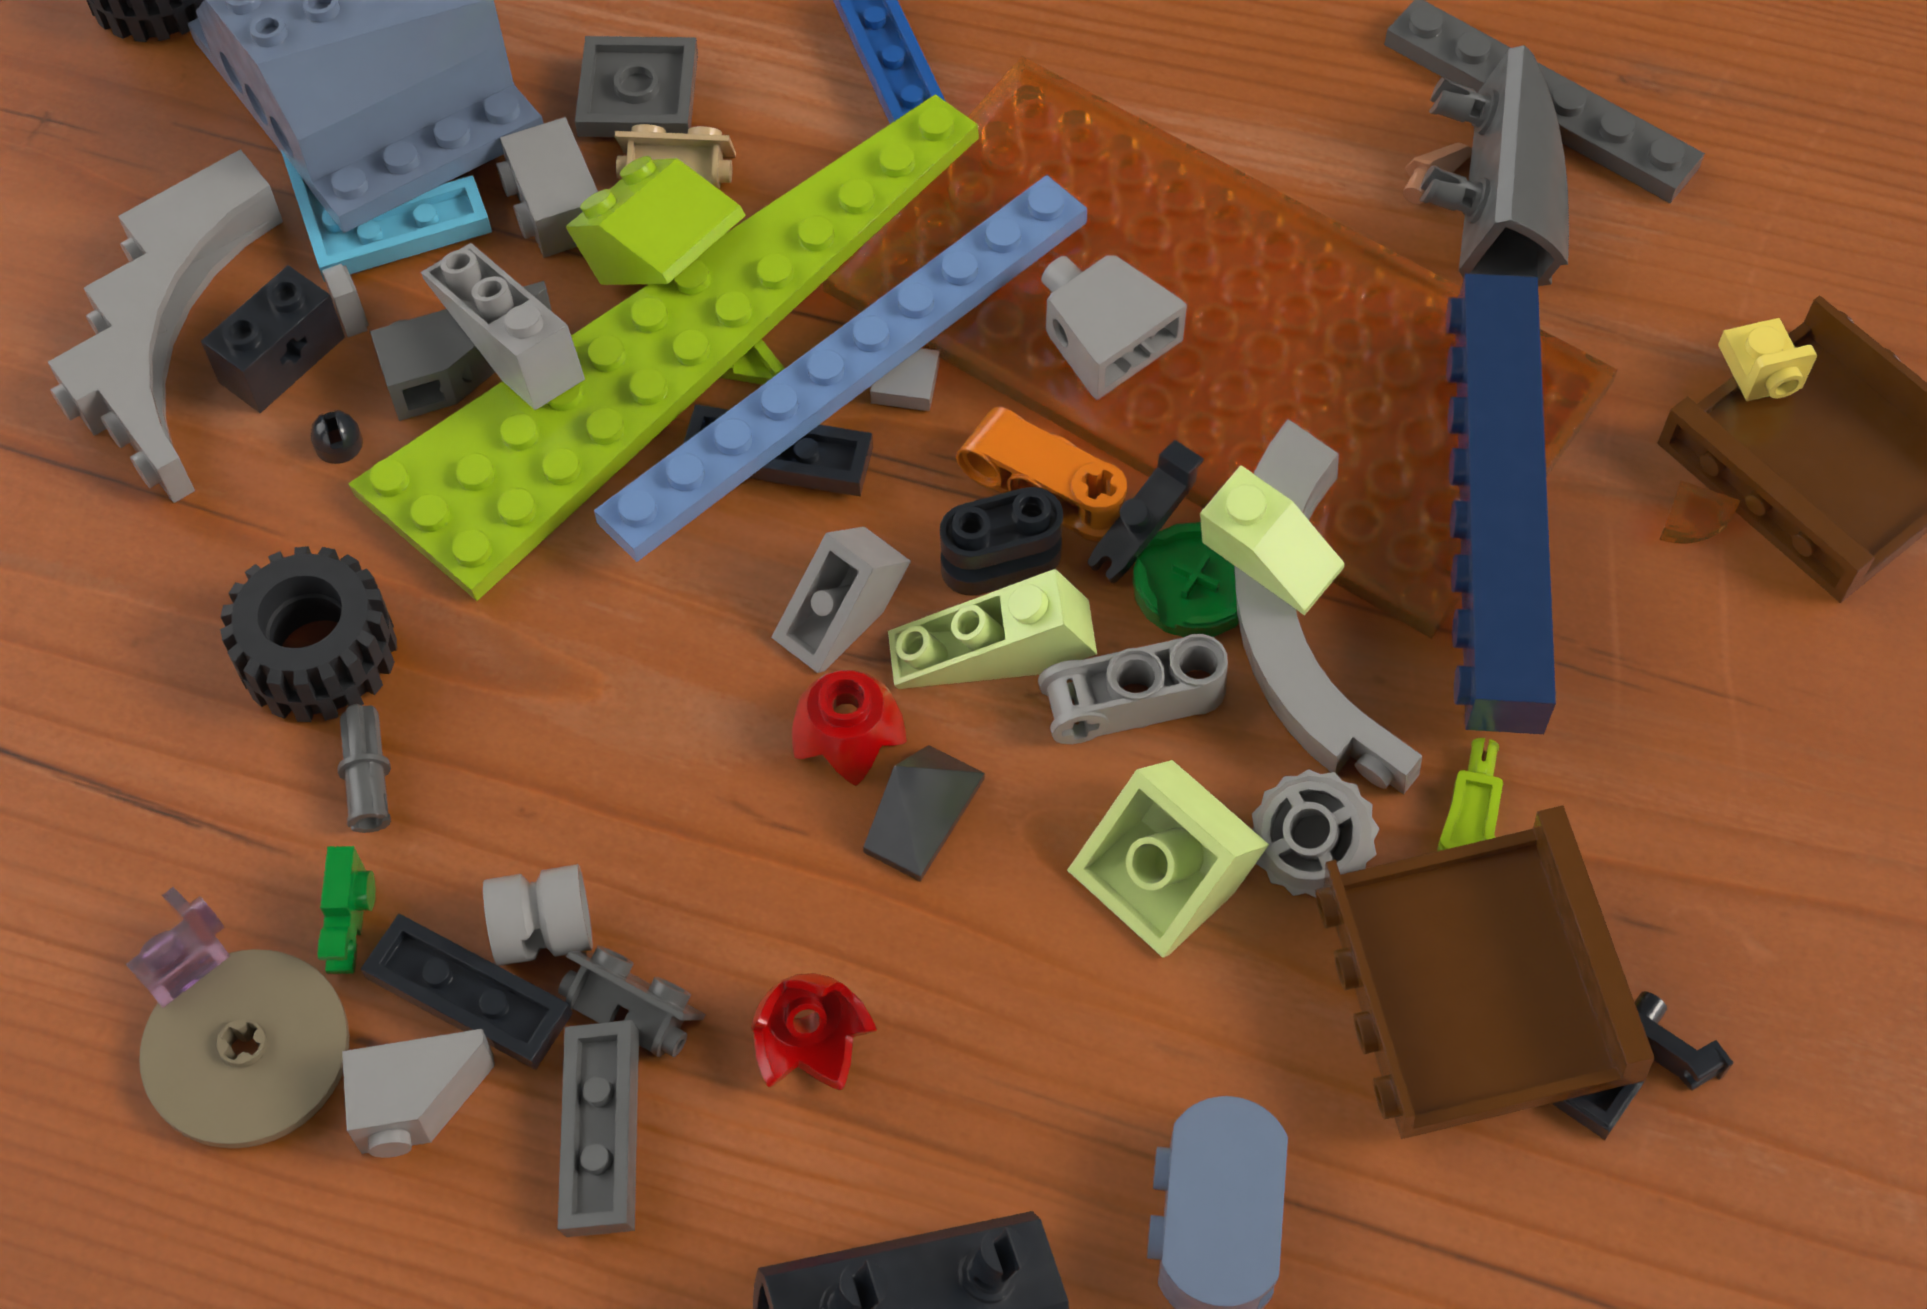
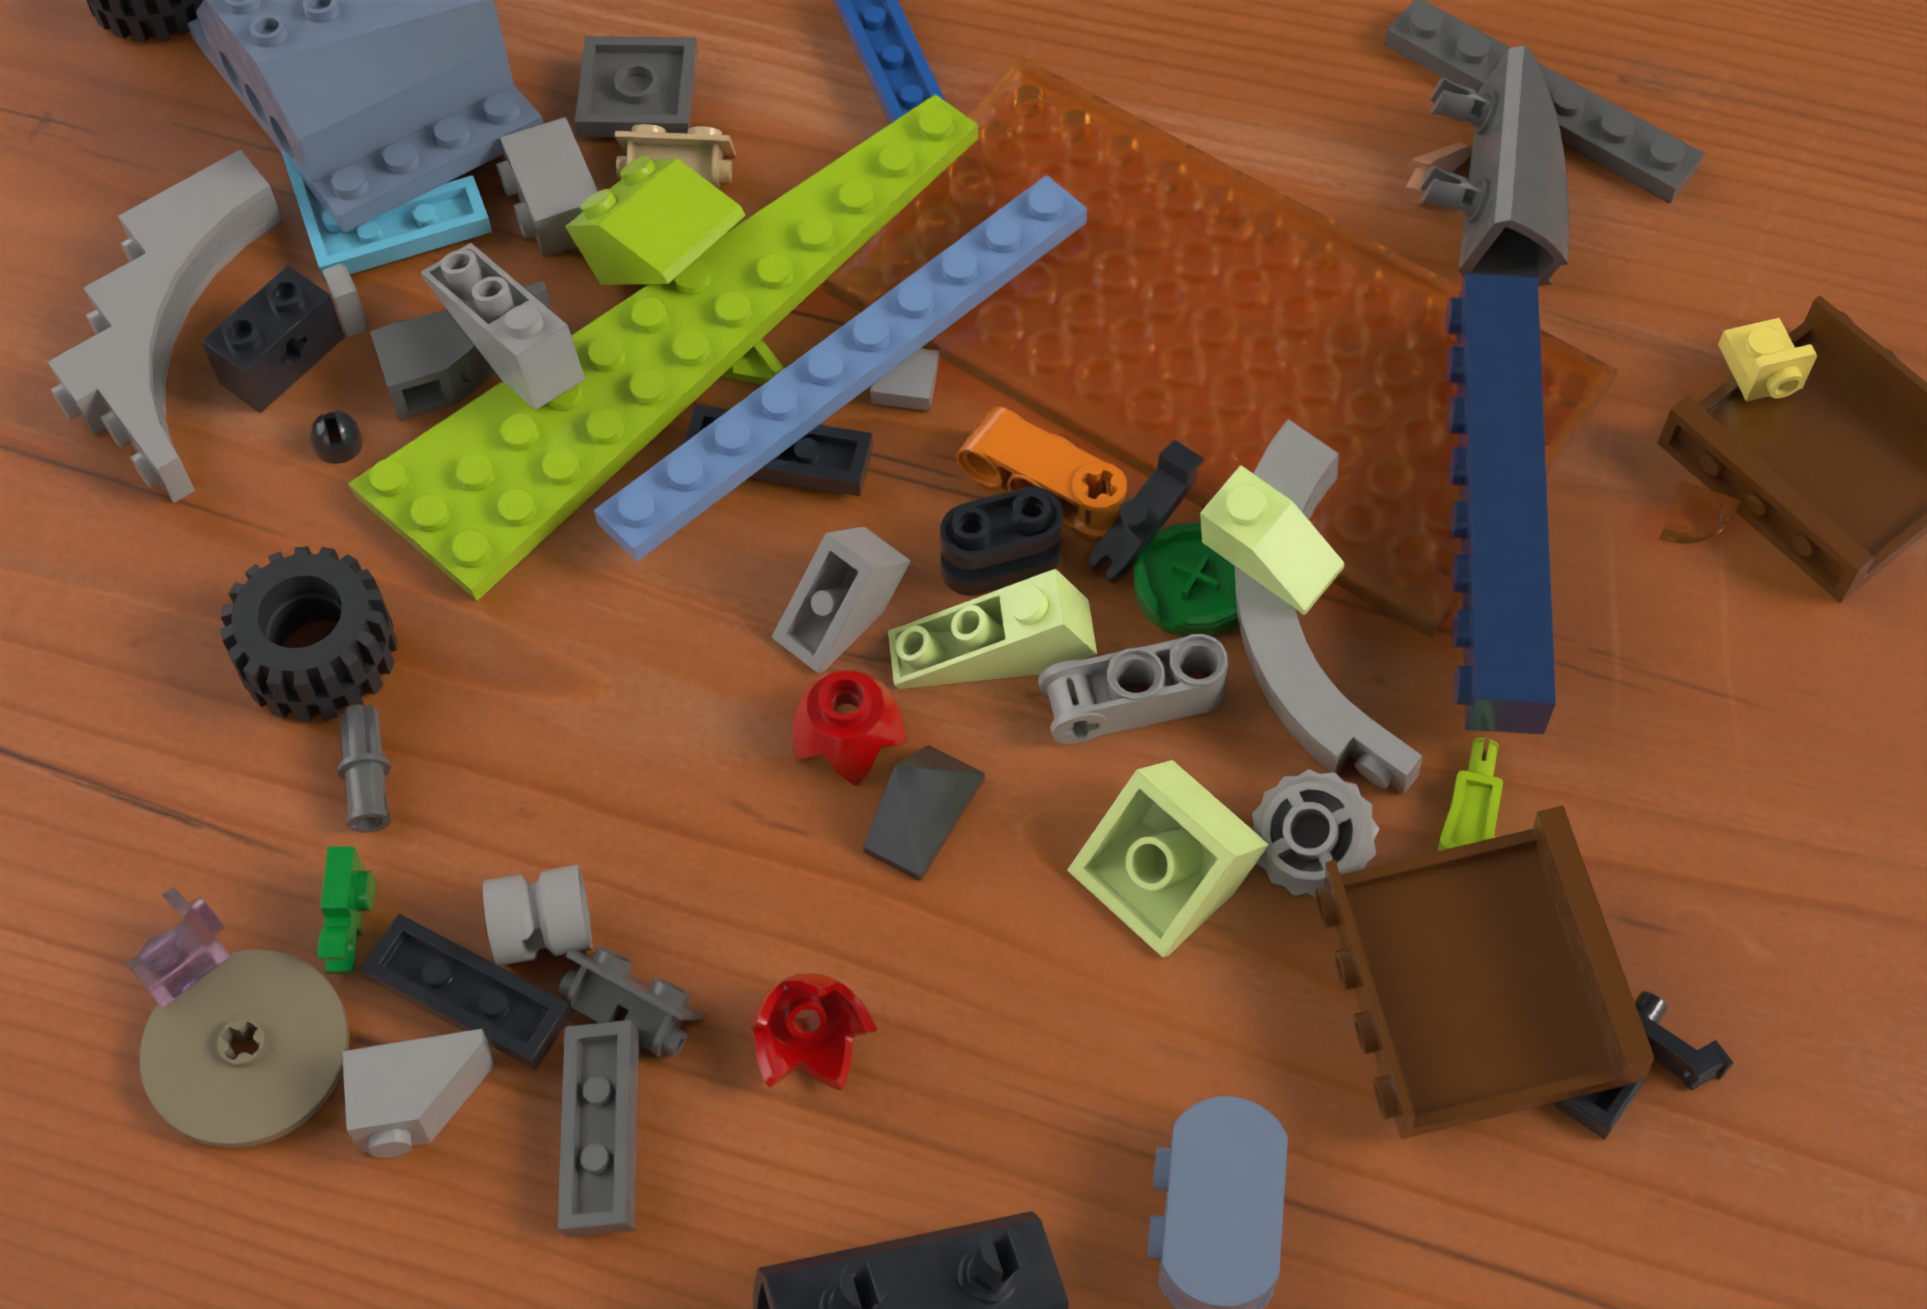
(1109, 320): light grey torso -> none

